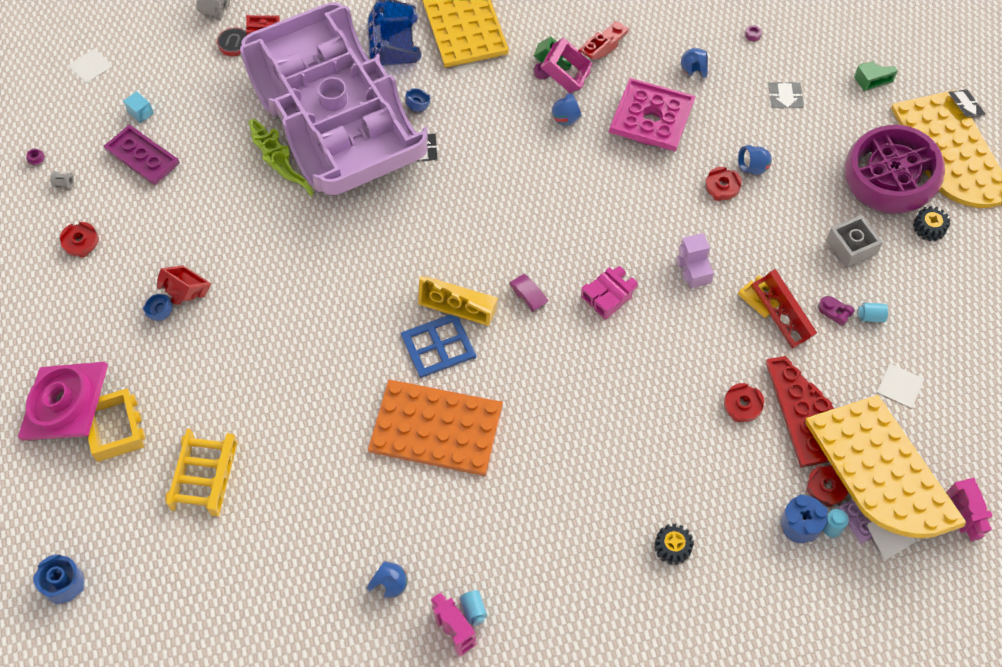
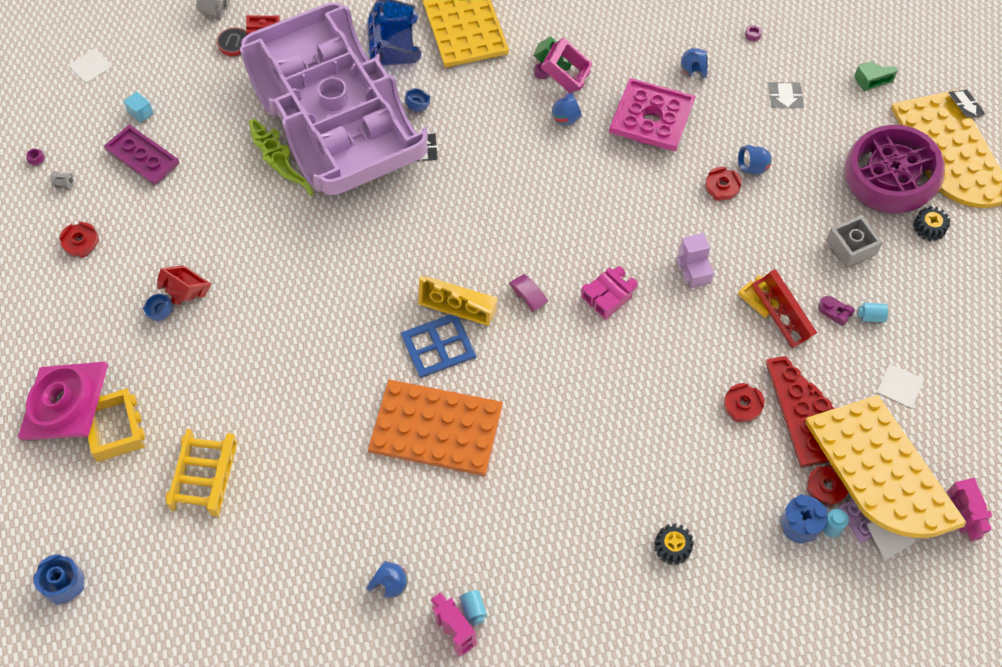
(605, 42): slope -> none

